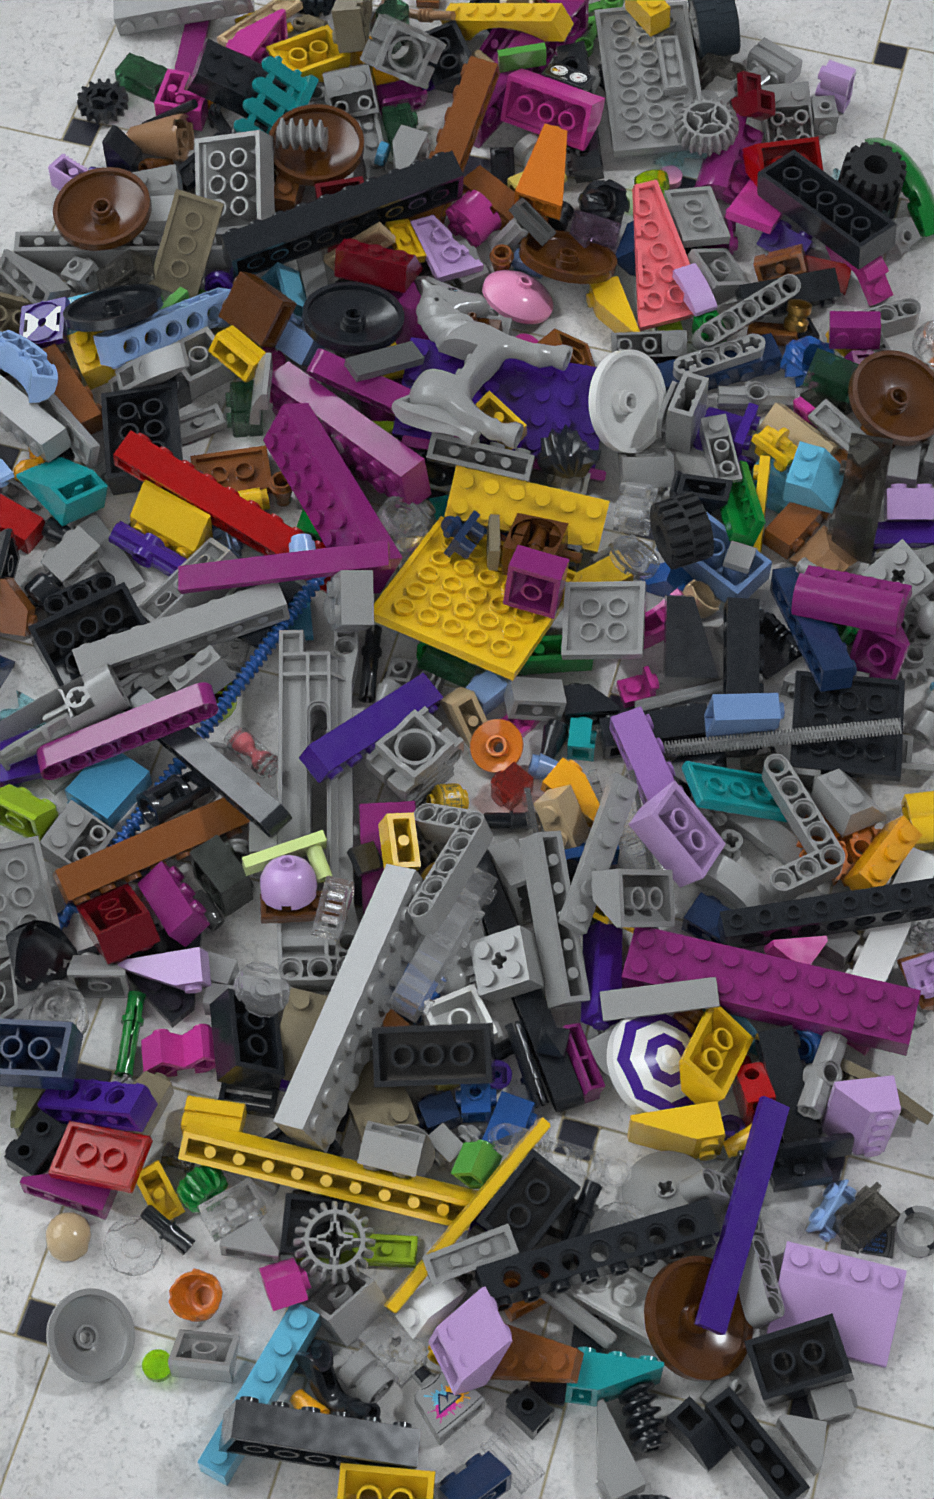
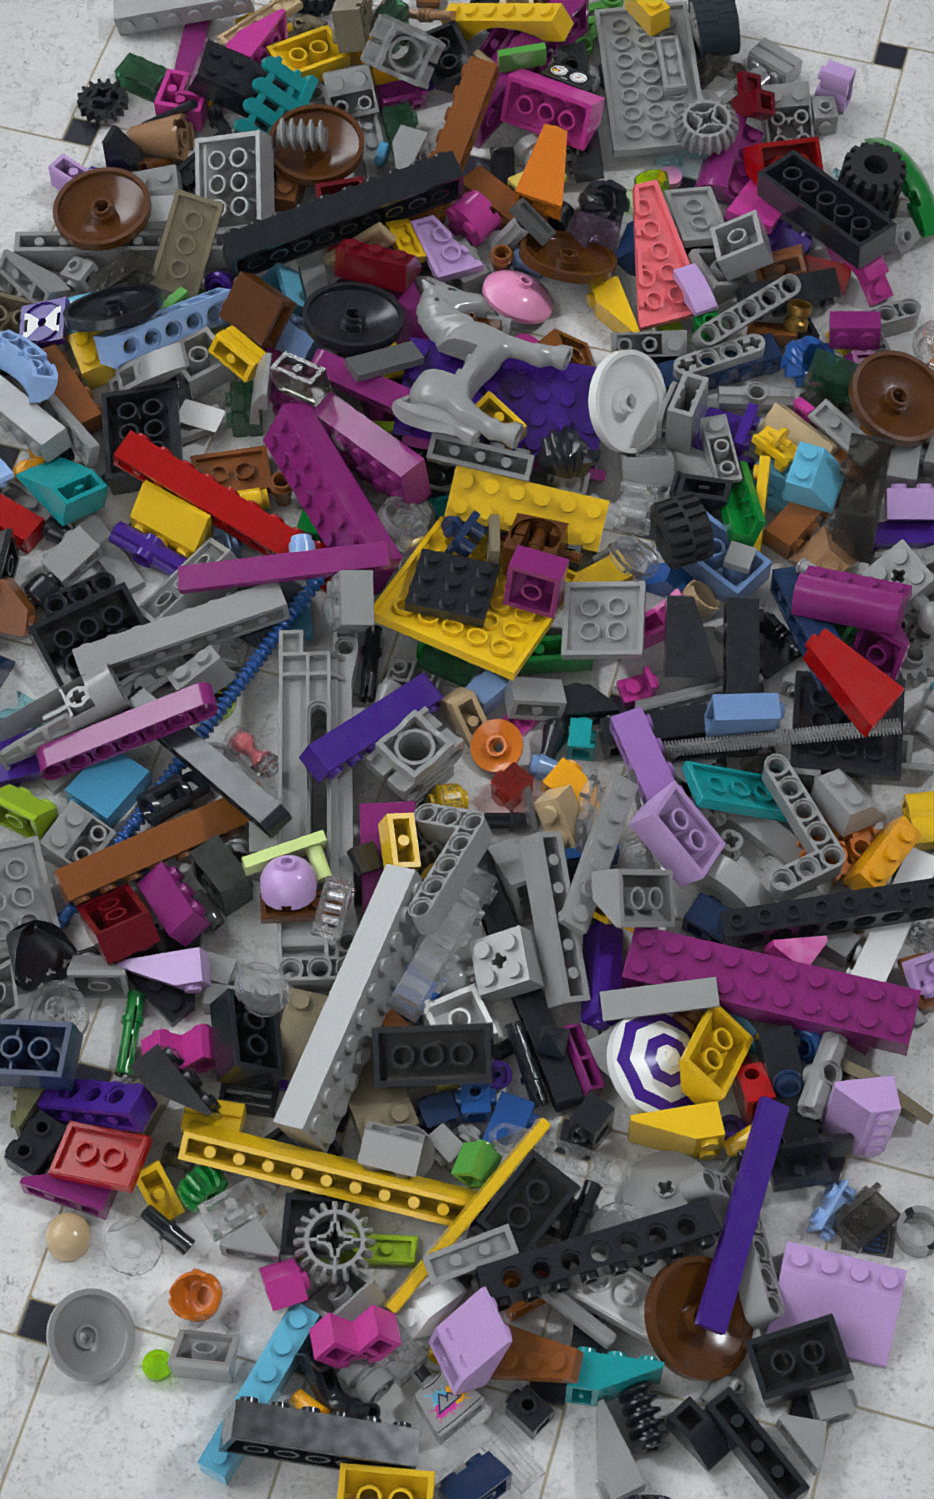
(165, 1075): none -> black slope
(201, 415): none -> white sticker
(300, 378): none -> clear smoke brick
(368, 1336): none -> dark pink brick
(452, 587): none -> black plate
(587, 811): none -> clear slope
(591, 1122): none -> black brick
(741, 245): none -> light grey brick
(787, 1082): none -> dark blue plate
(851, 680): none -> red slope

